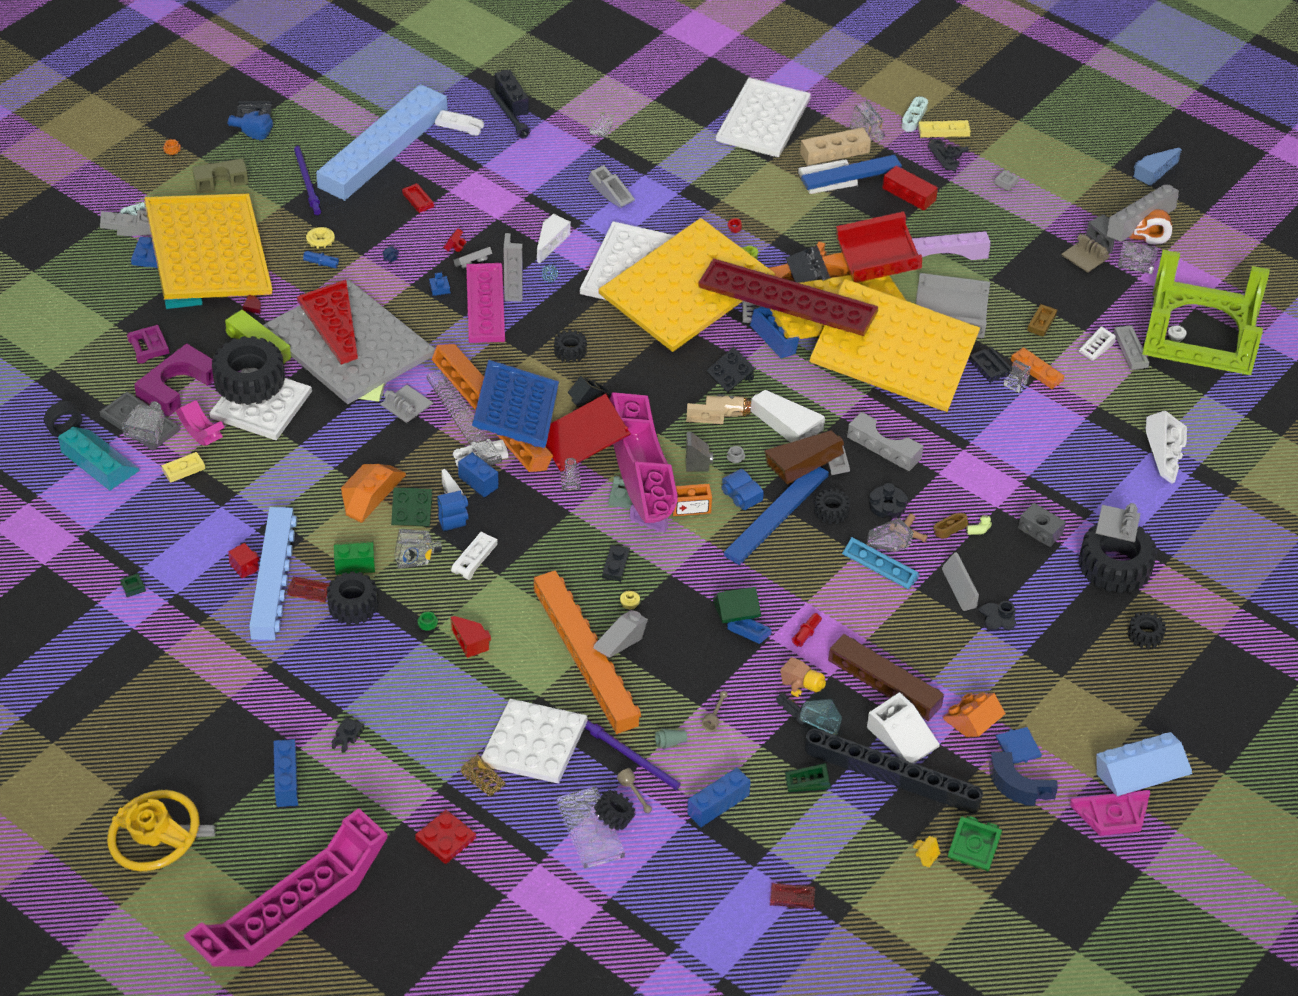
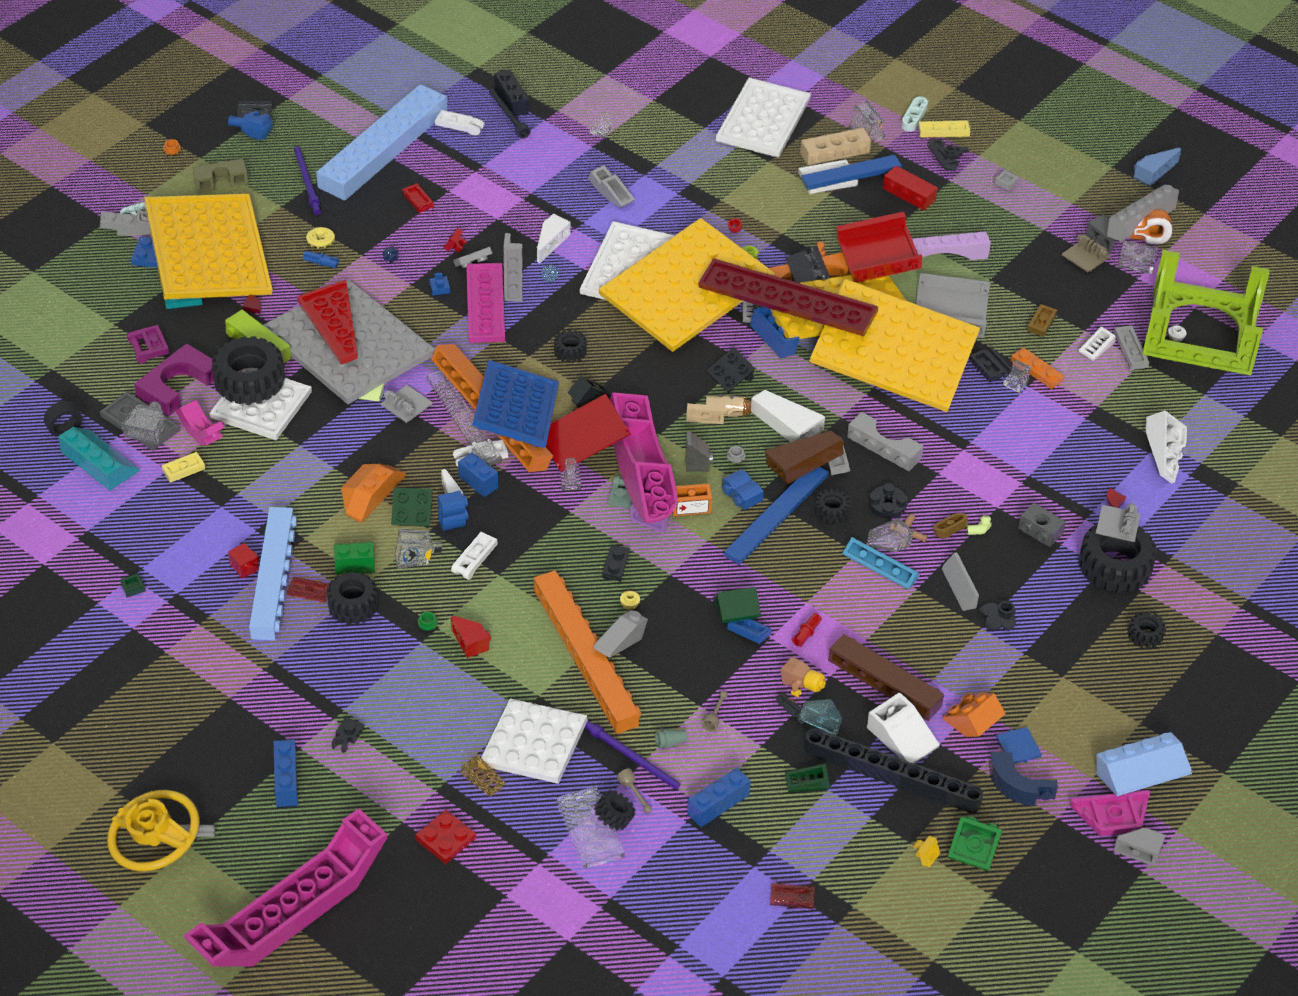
(1114, 498): none -> red tile
(1141, 845): none -> light grey slope

